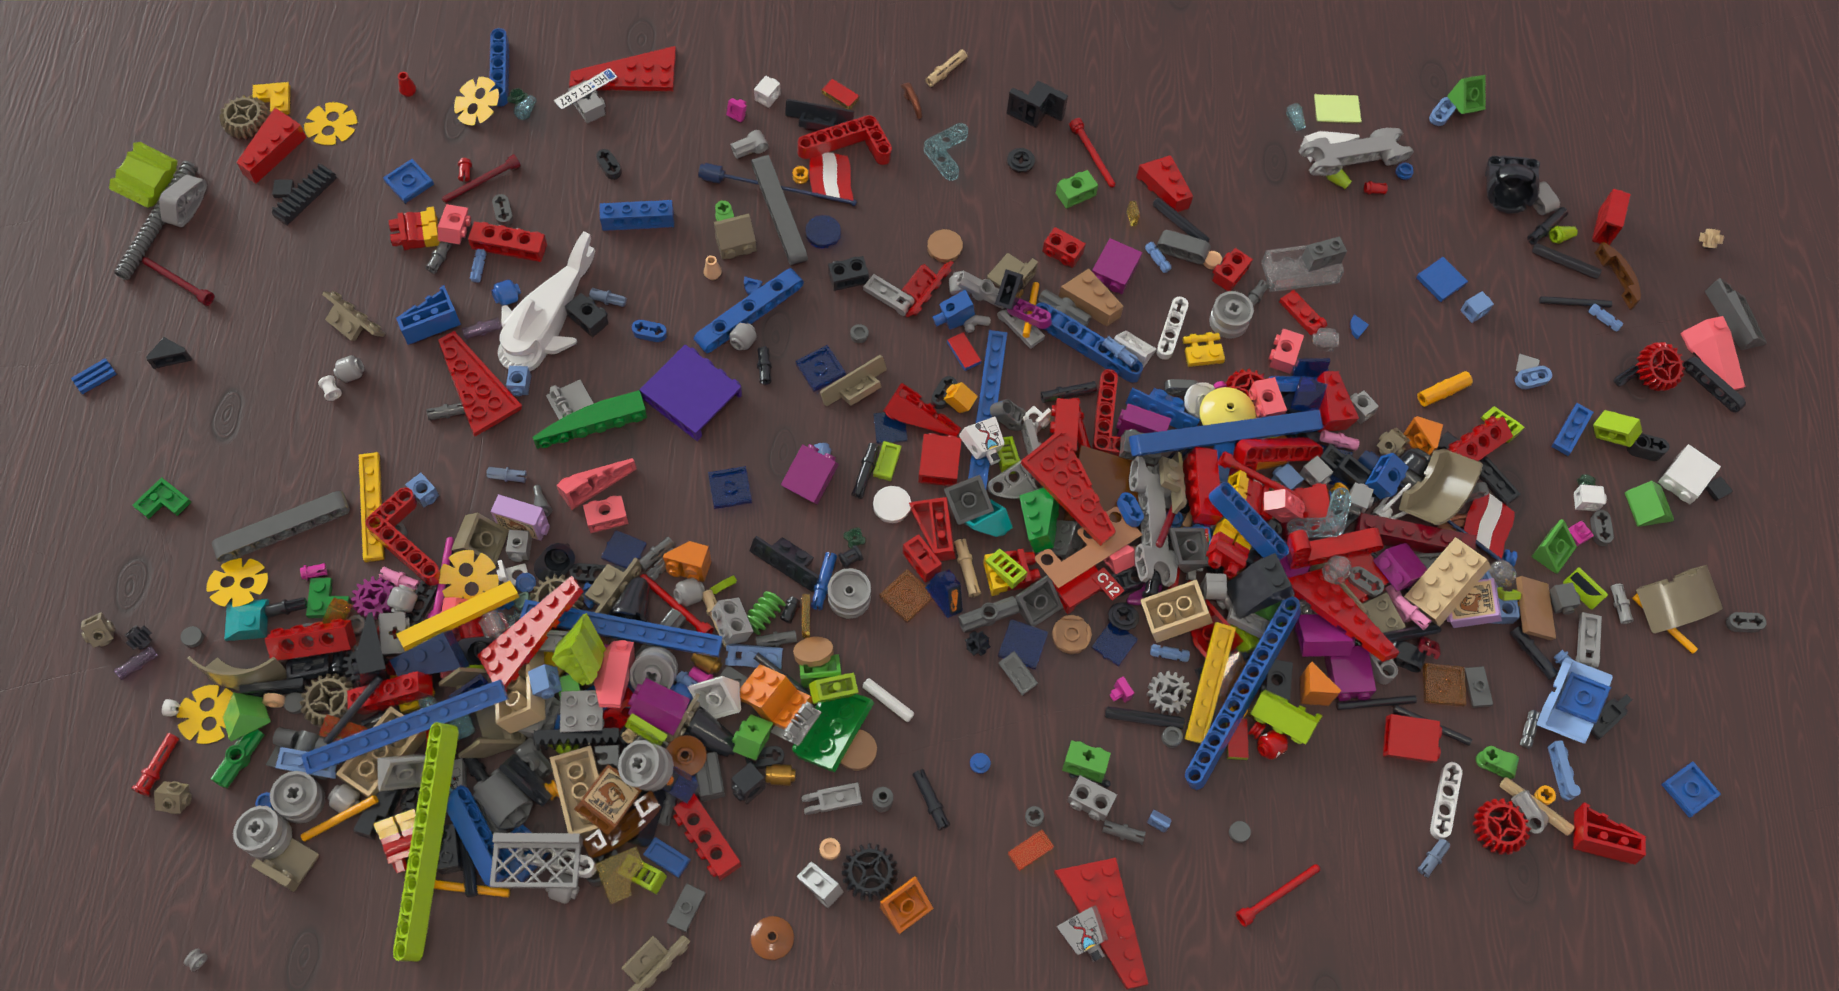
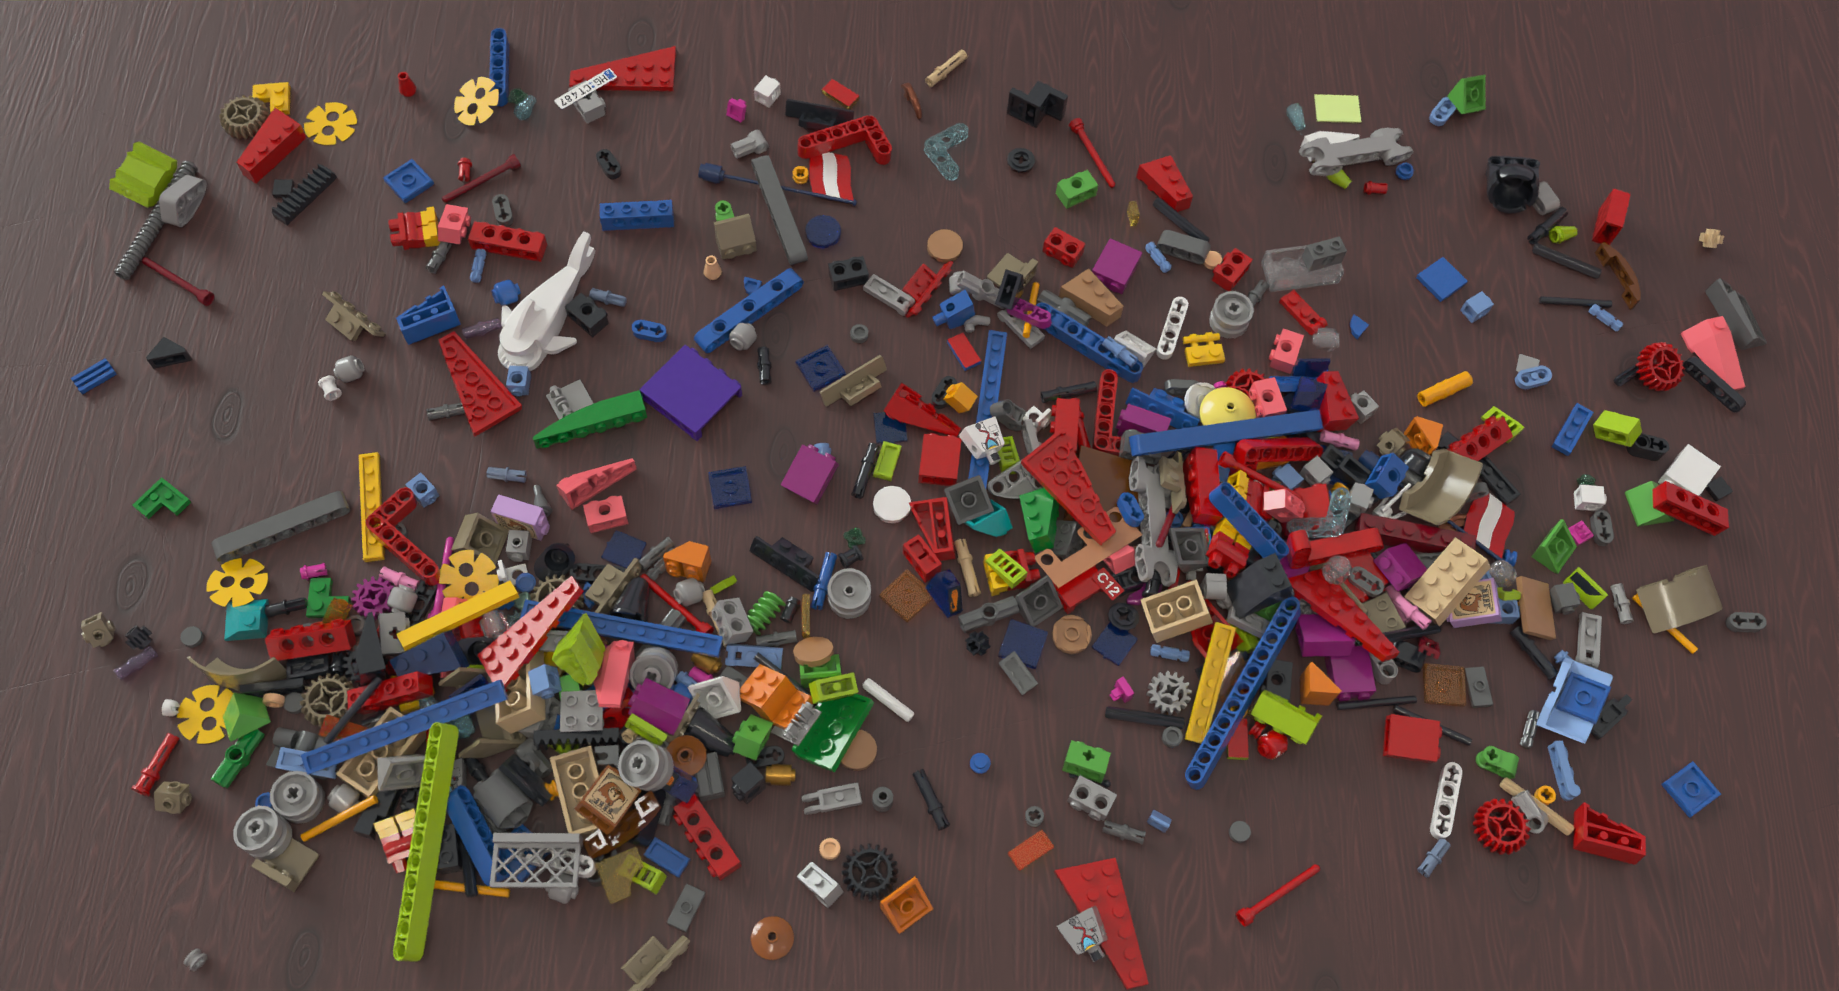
(1690, 508): none -> red brick

